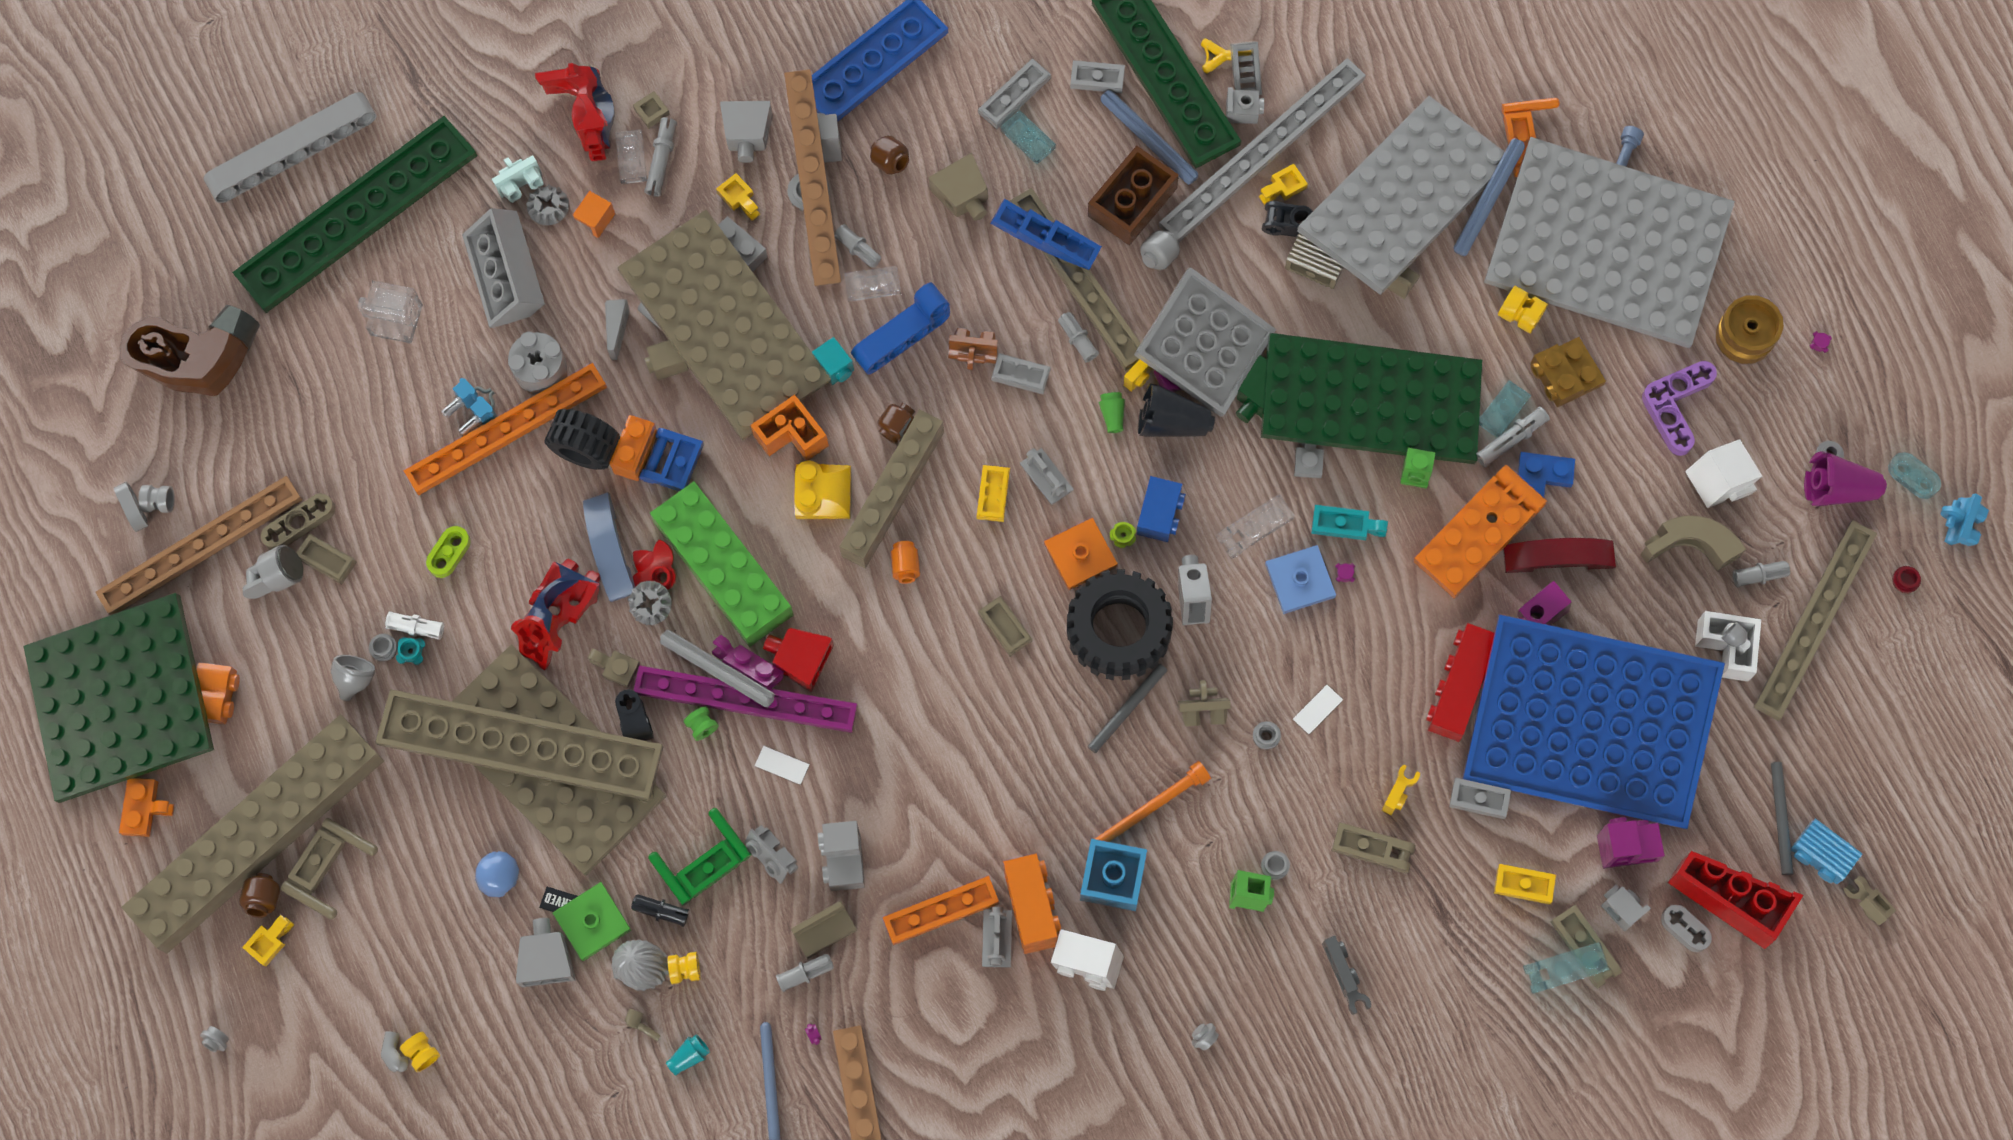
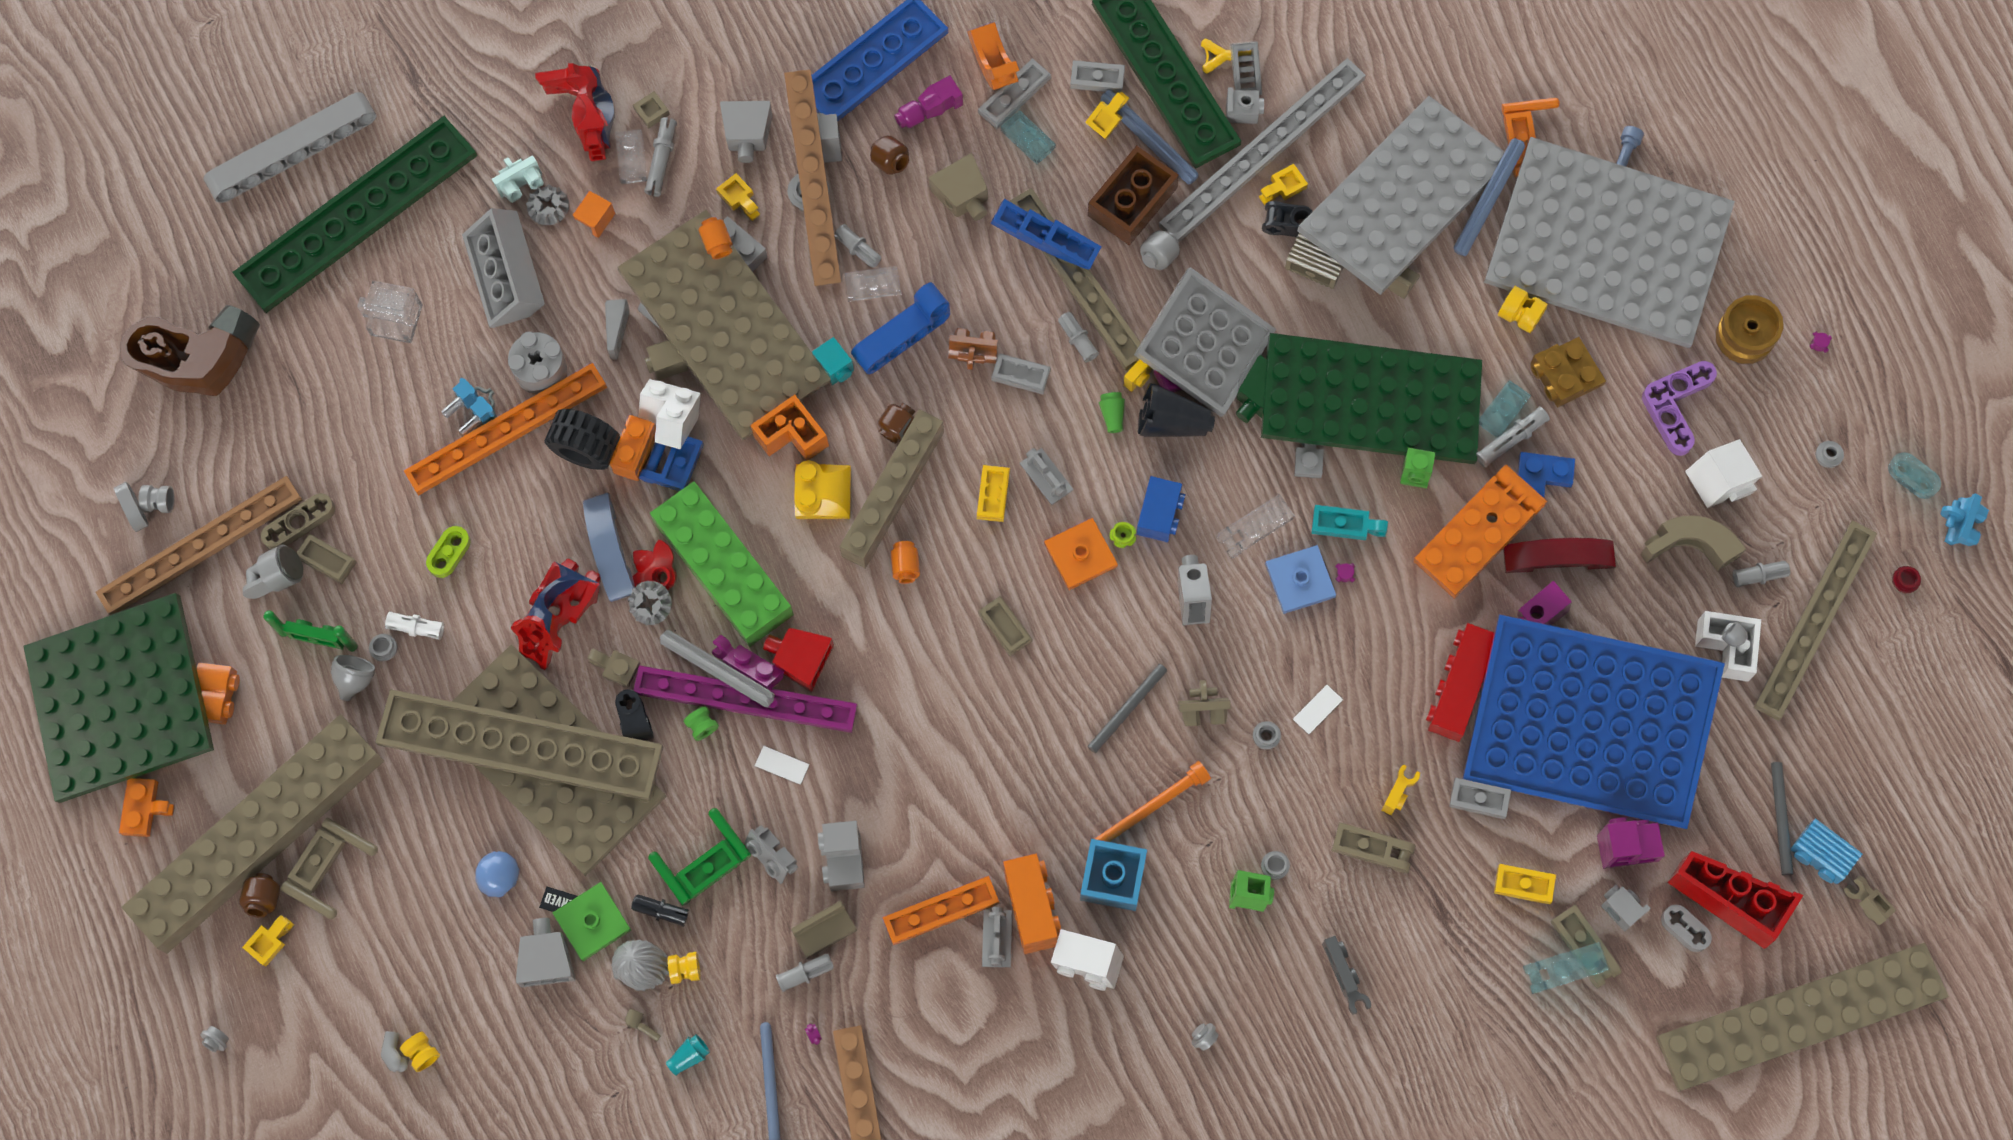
(303, 630): none -> green plate
(404, 645): teal plate -> none
(671, 409): none -> white brick
(715, 238): none -> orange brick
(930, 103): none -> magenta piece
(991, 56): none -> orange arch
(1106, 117): none -> yellow plate
(1119, 590): black tyre -> none
(1801, 1017): none -> dark tan plate
(1841, 481): magenta cone -> none

